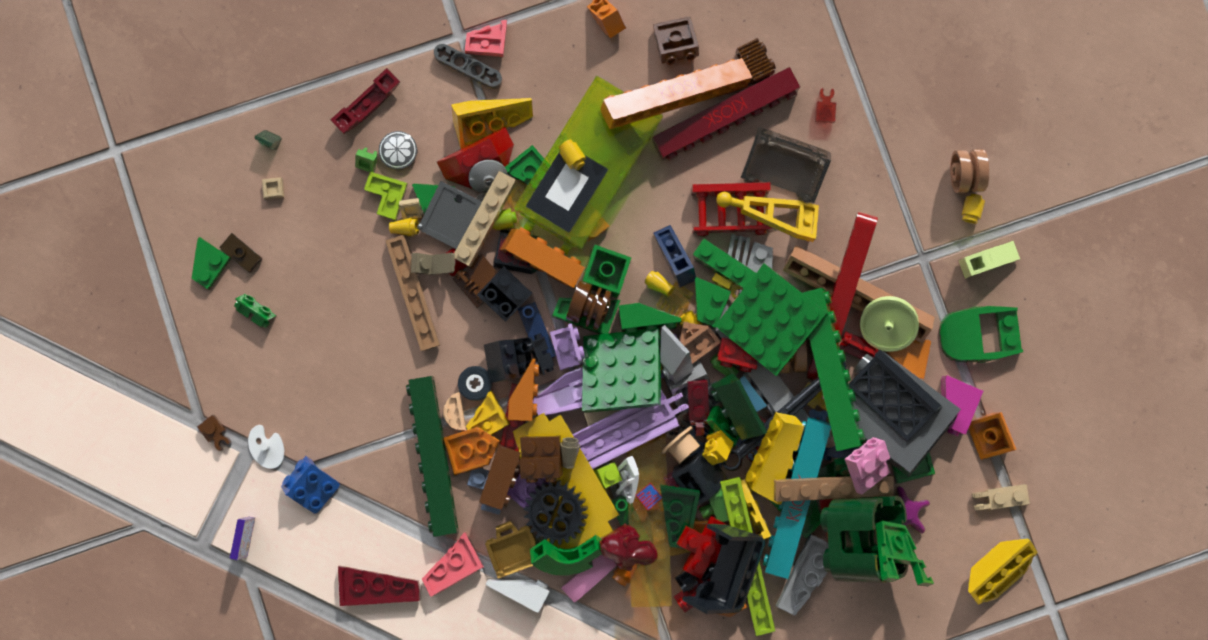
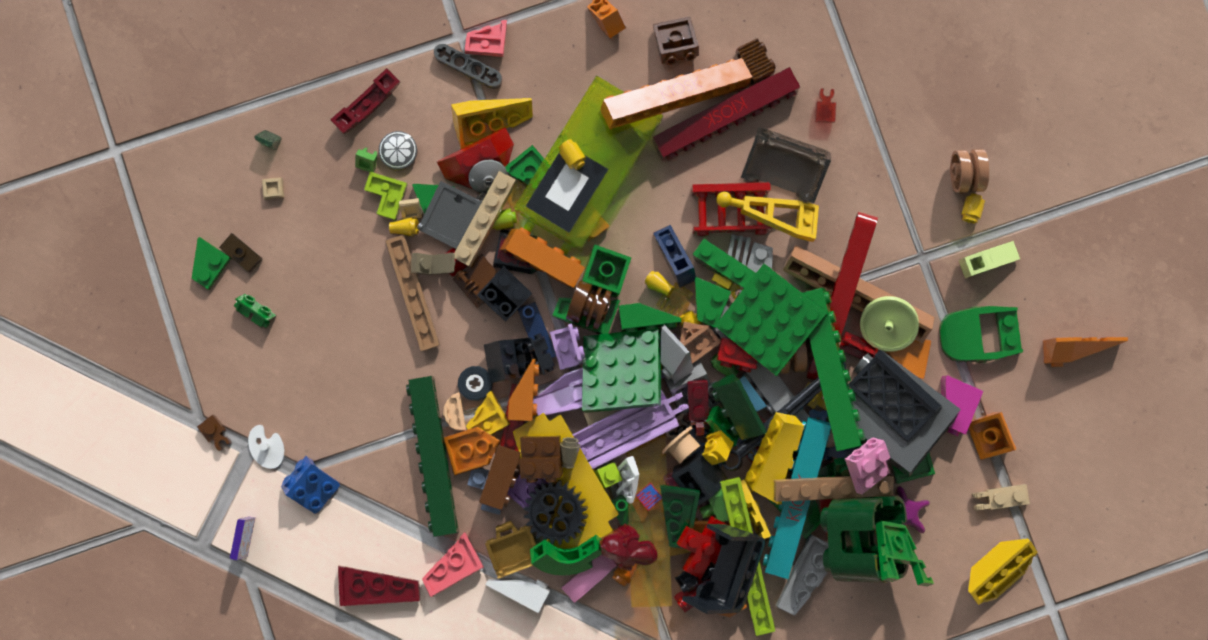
(1073, 348): none -> orange wedge

